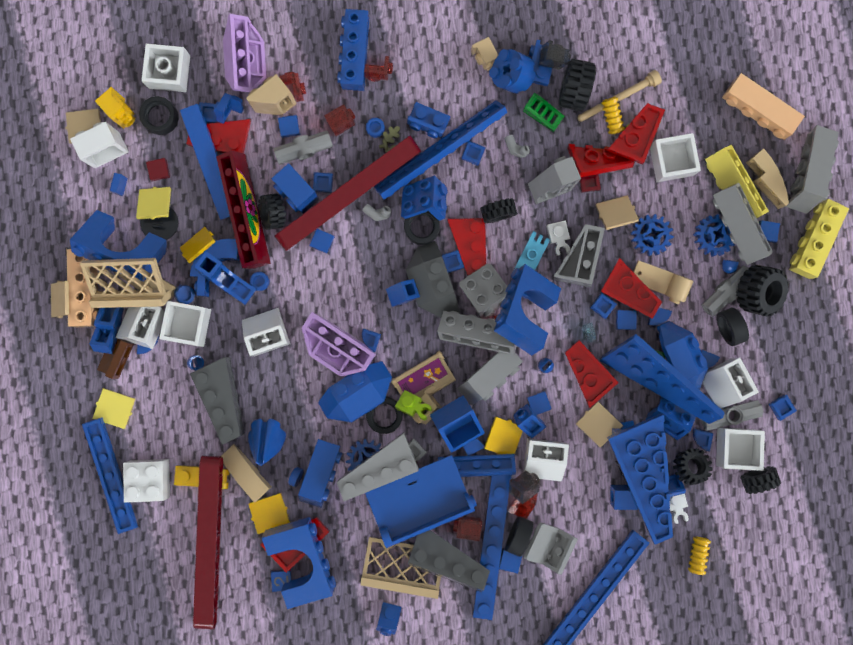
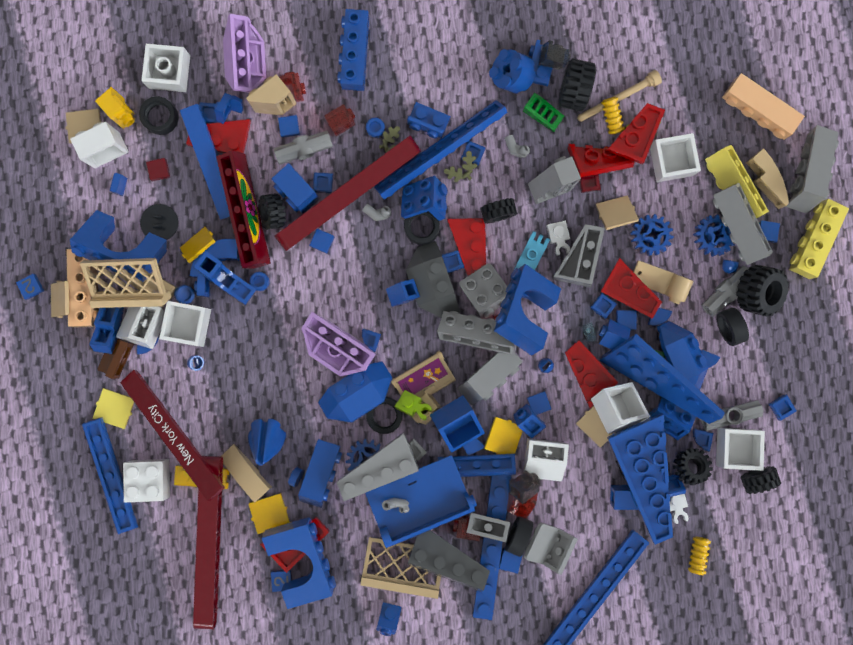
(30, 286): none -> blue tile
(153, 203): light yellow piece -> none
(172, 435): none -> dark red tile
(220, 398): dark grey wedge -> none
(264, 332): white slope -> none
(377, 73): clear red bracket -> none
(396, 502): none -> light grey arm
(469, 167): none -> olive animal
(484, 53): tan brick -> none
(488, 527): none -> light grey slope
(613, 334): none -> blue brick
(619, 407): none -> white piece
(729, 383): white slope -> none

